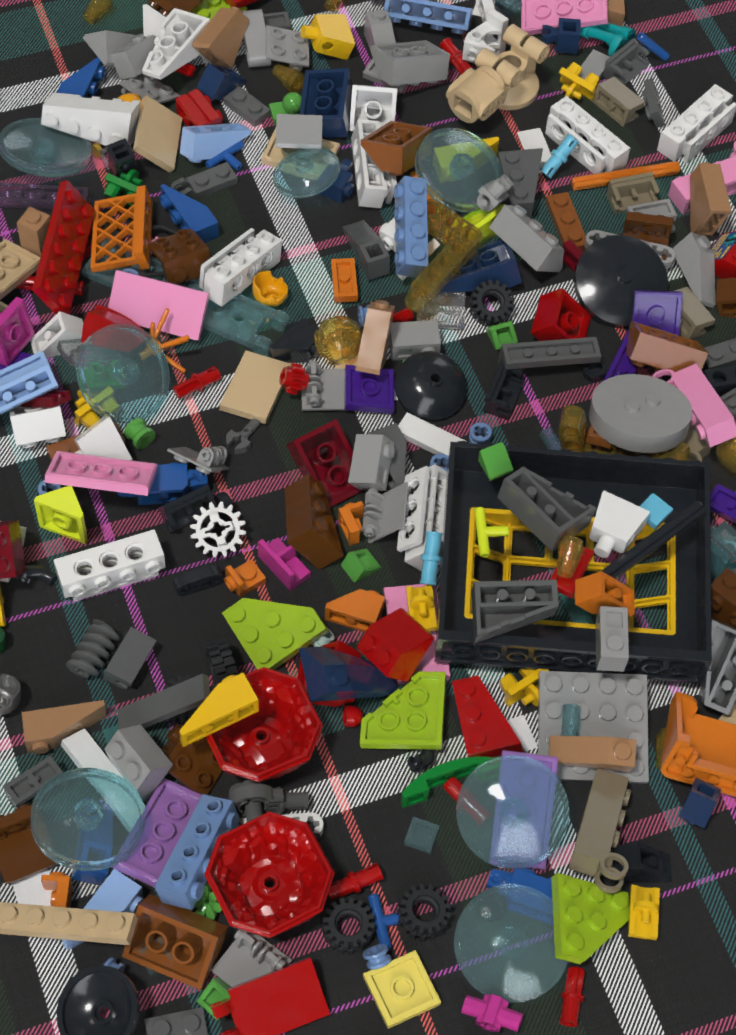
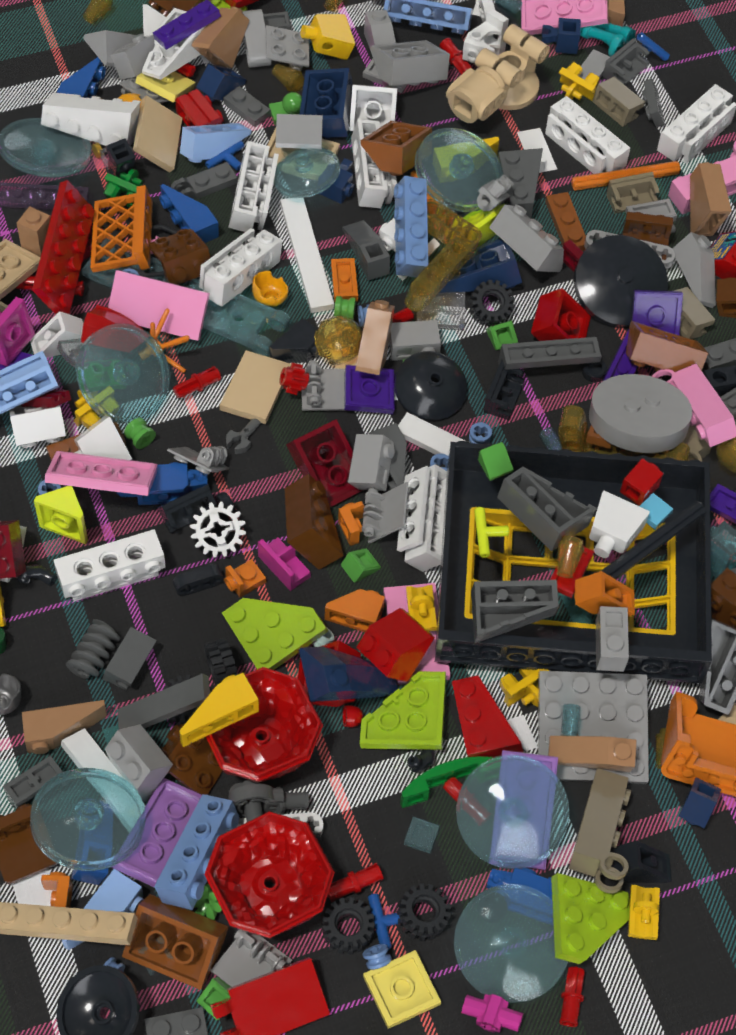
(168, 87): none -> light yellow plate
(186, 24): none -> dark purple plate
(248, 188): none -> white brick
(307, 254): none -> white tile
(345, 307): none -> bright green wheel
(431, 558): medium azure pin -> none
(559, 156): medium azure pin -> none
(641, 481): none -> red brick

